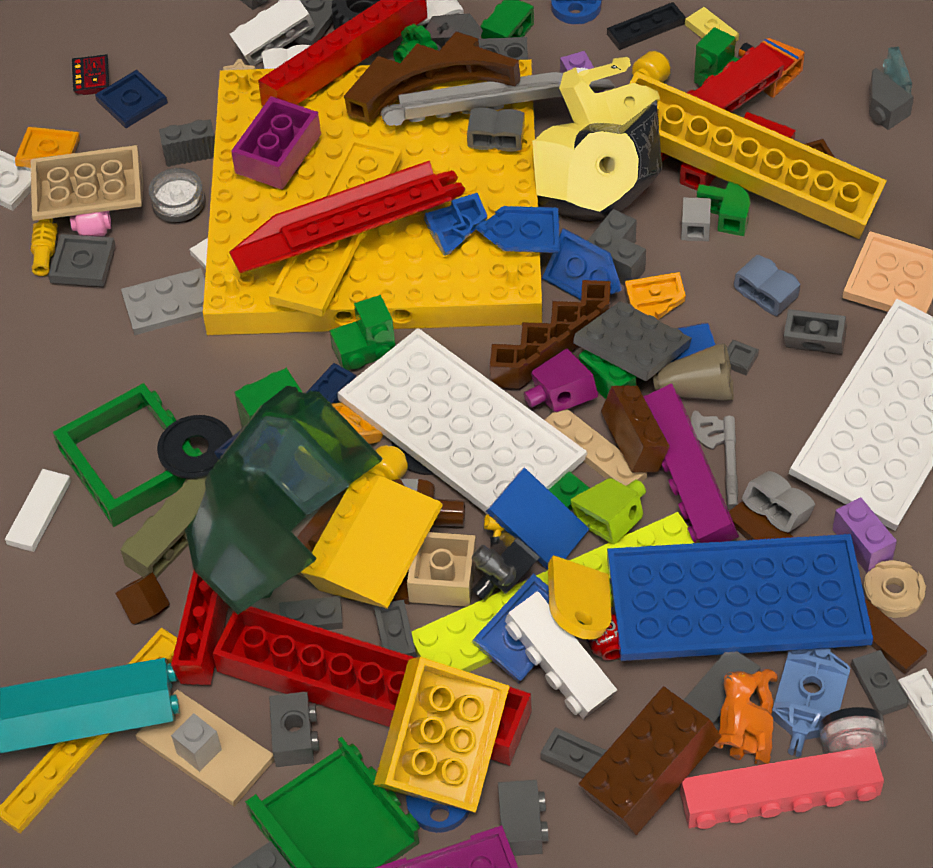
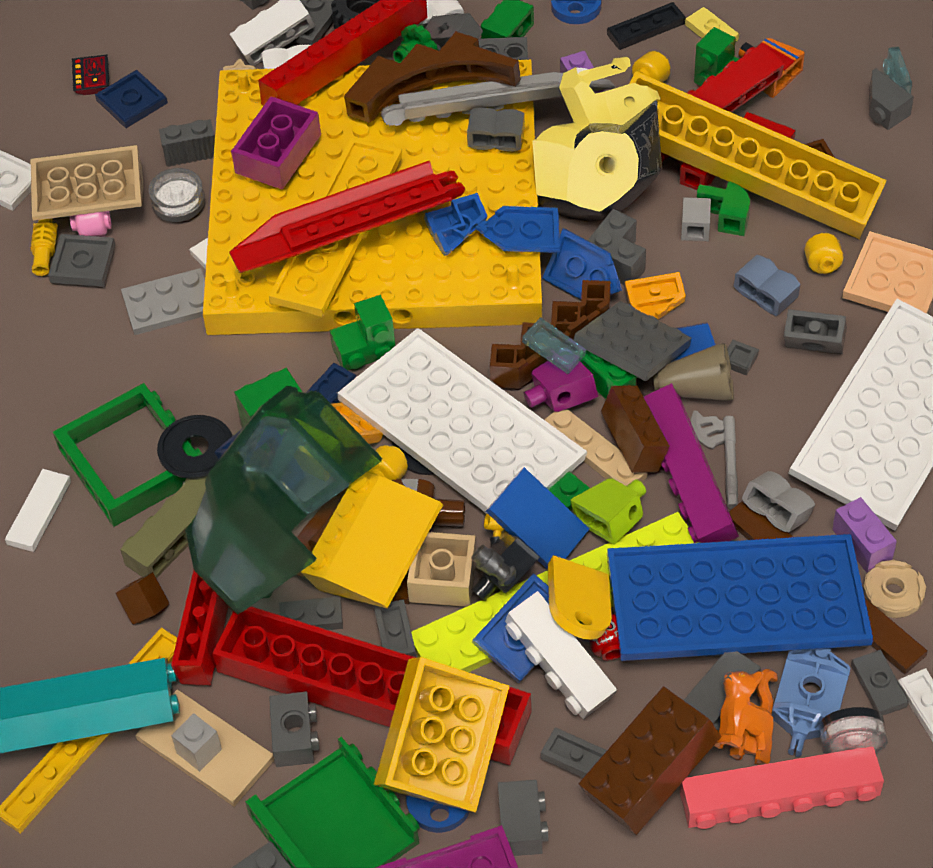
(45, 143): light orange tile -> none
(554, 345): none -> clear light blue plate
(823, 253): none -> yellow head

